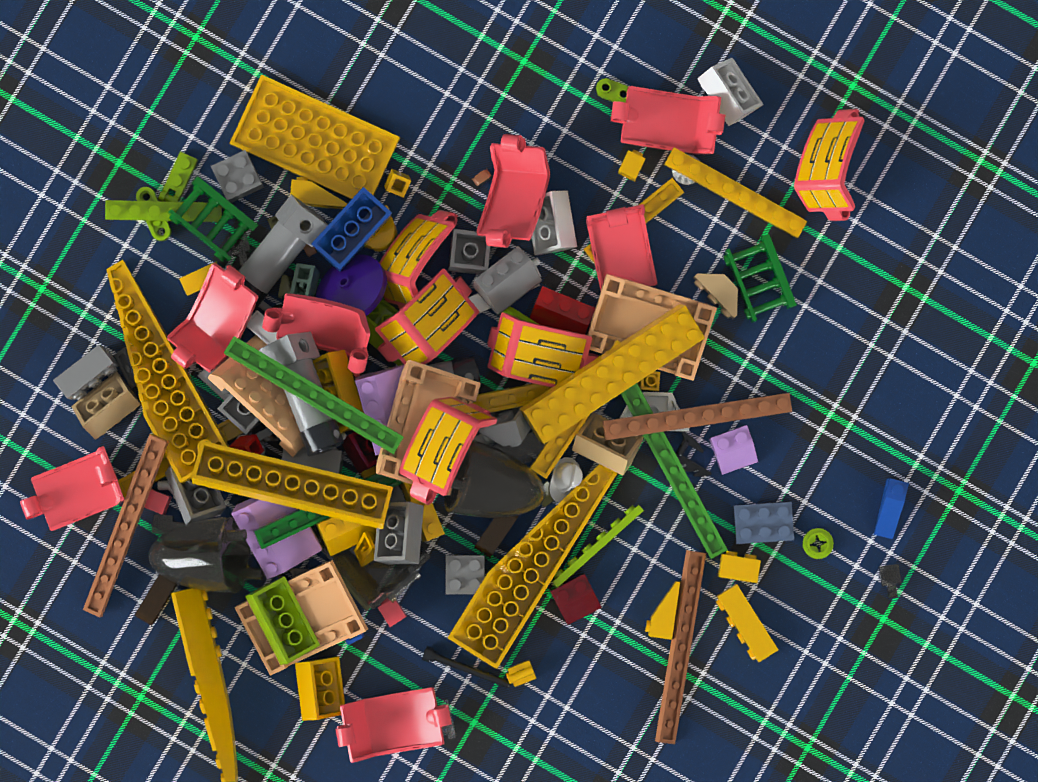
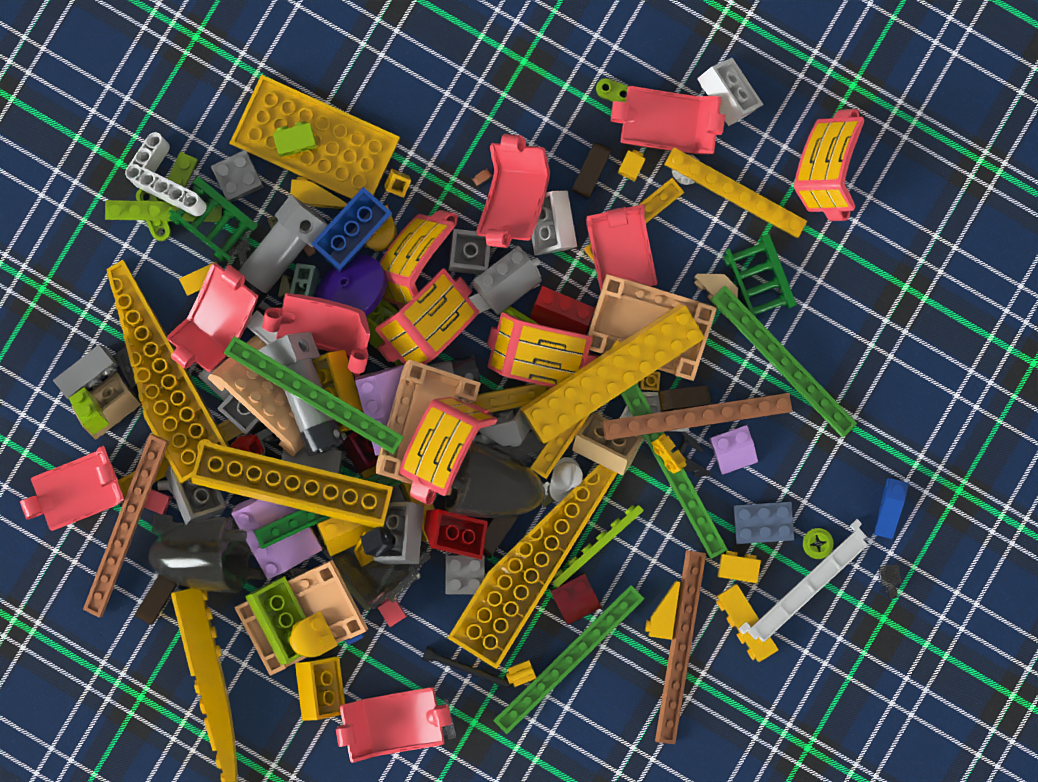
(88, 411): none -> lime brick
(142, 174): none -> white beam
(294, 139): none -> lime brick
(312, 636): none -> yellow slope
(377, 542): none -> black brick
(455, 533): none -> red slope
(568, 659): none -> bright green plate
(591, 169): none -> dark brown beam
(673, 461): none -> yellow hinge
(684, 398): none -> dark brown beam
(783, 361): none -> bright green plate
(808, 586): none -> white piece

